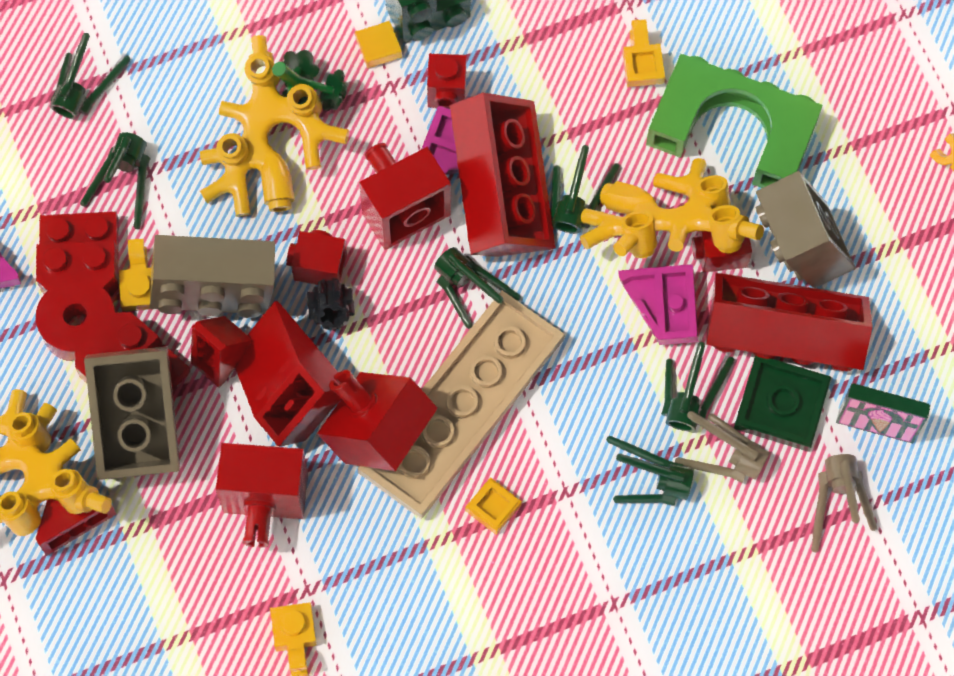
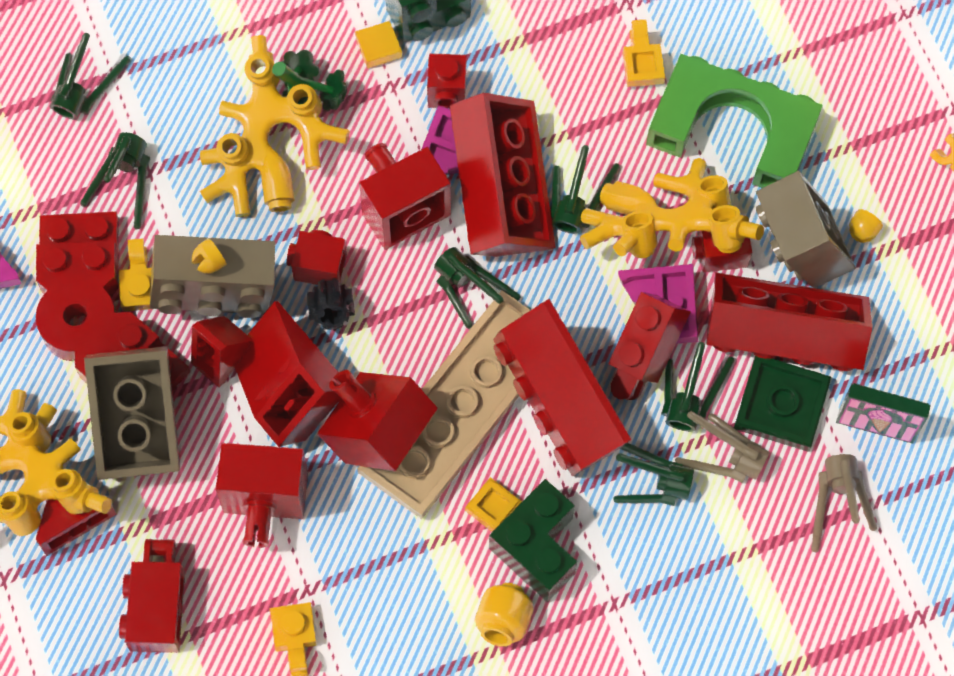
(154, 600): none -> red brick
(208, 256): none -> yellow hinge
(504, 614): none -> yellow head
(527, 542): none -> dark green brick
(560, 389): none -> red slope
(646, 344): none -> red brick
(864, 226): none -> yellow hinge

